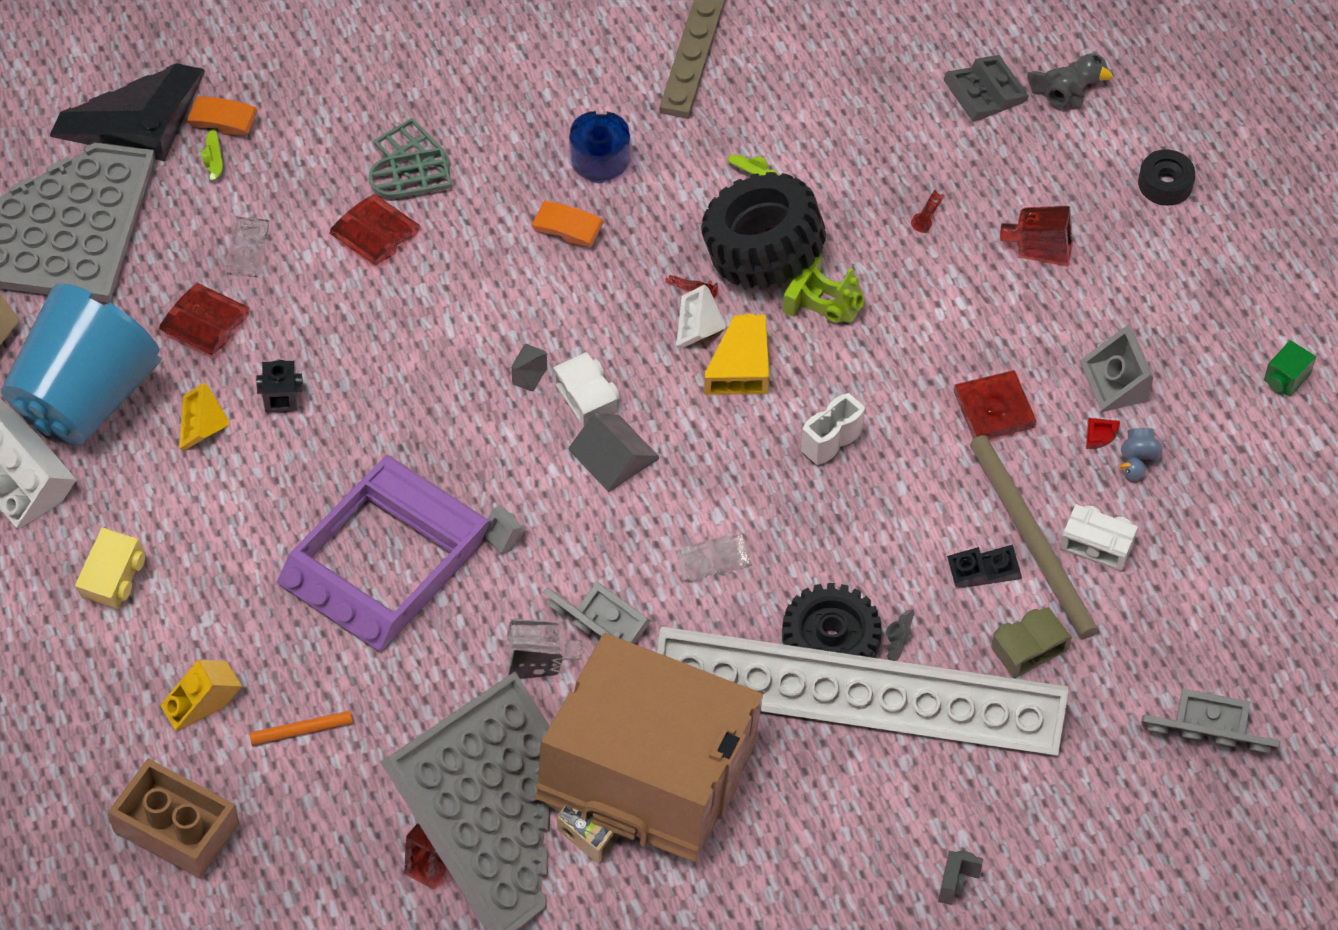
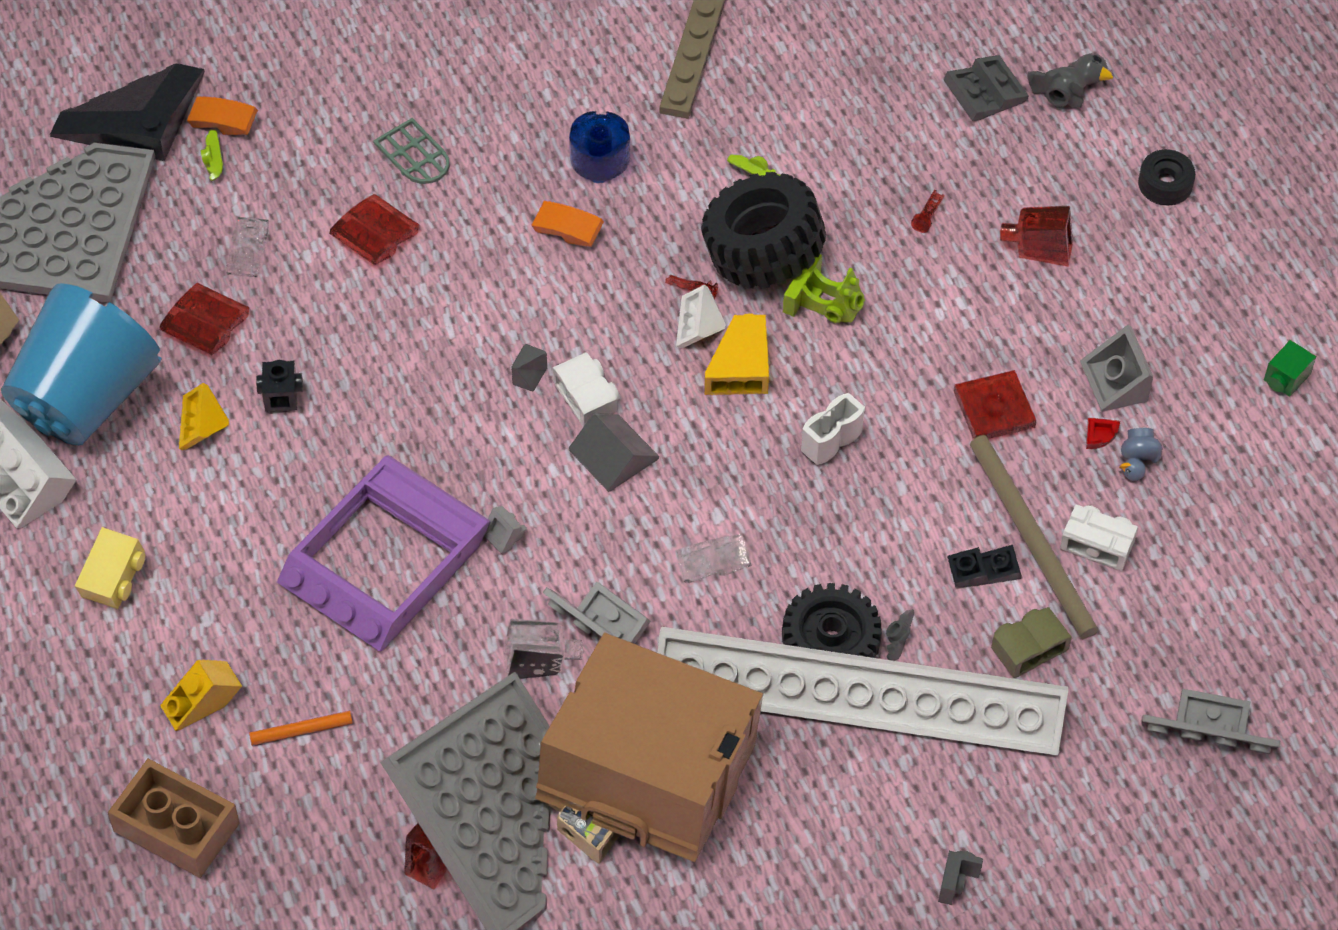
(420, 178): sand green window -> none

